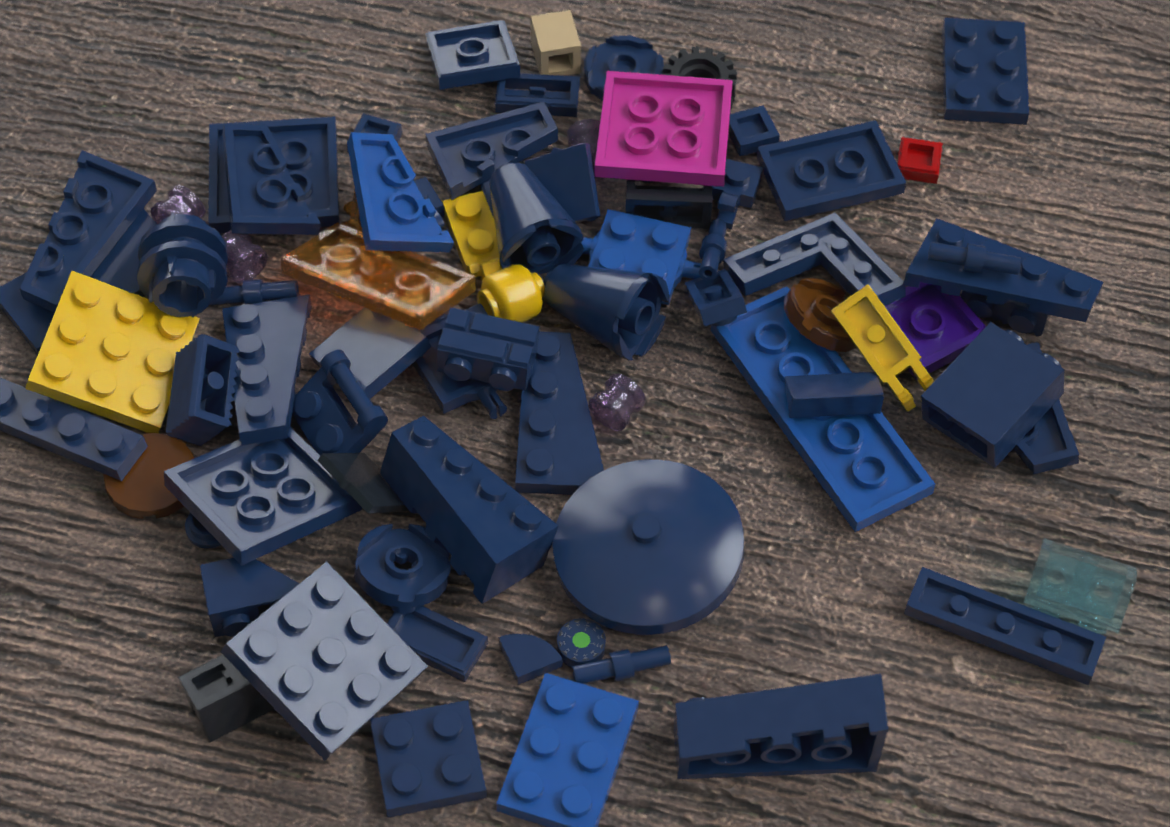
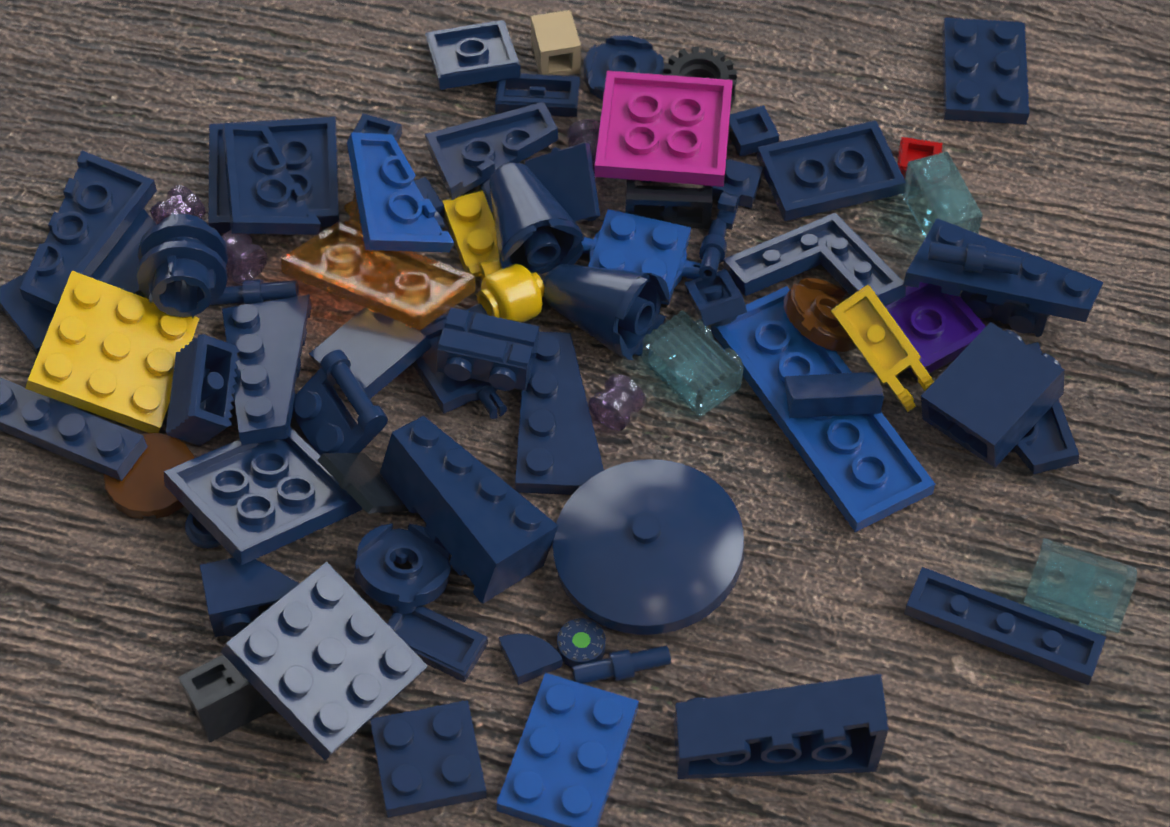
(692, 363): none -> clear light blue brick
(938, 191): none -> clear light blue brick

